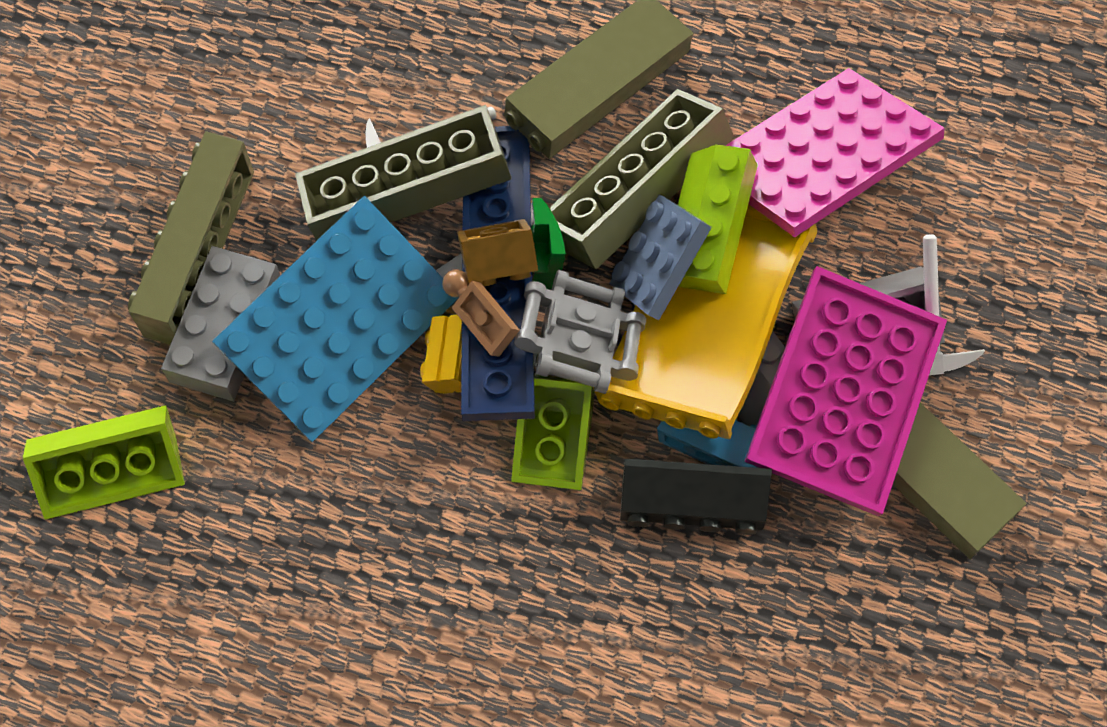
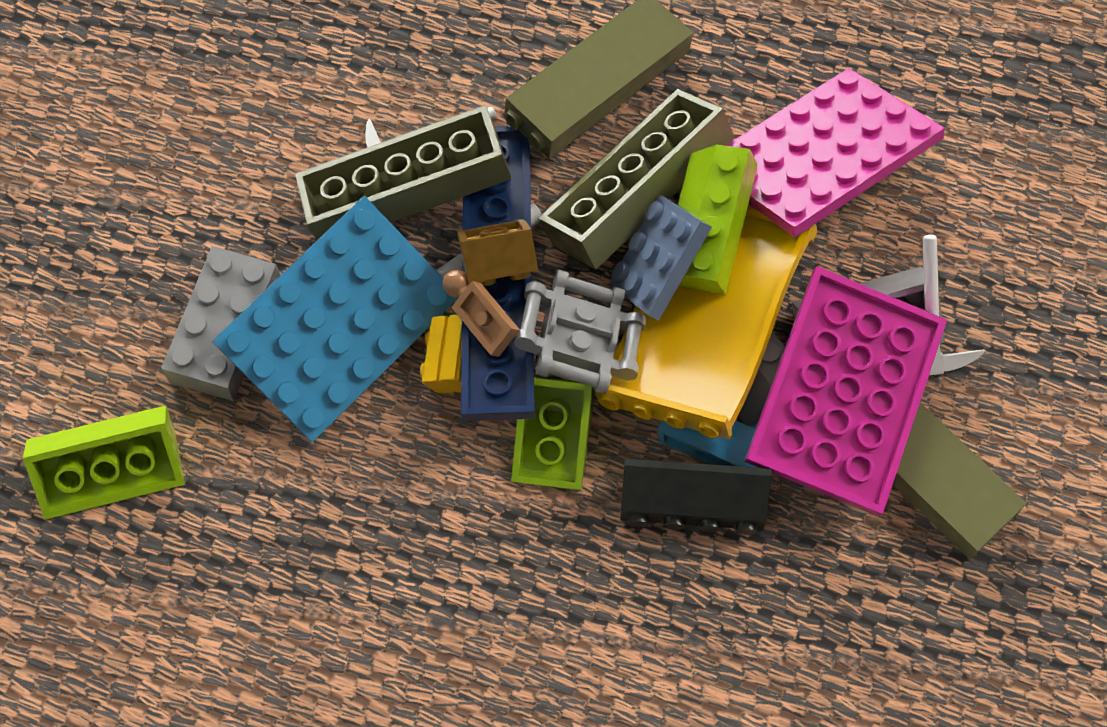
(195, 223): olive brick -> none
(547, 244): green slope -> none

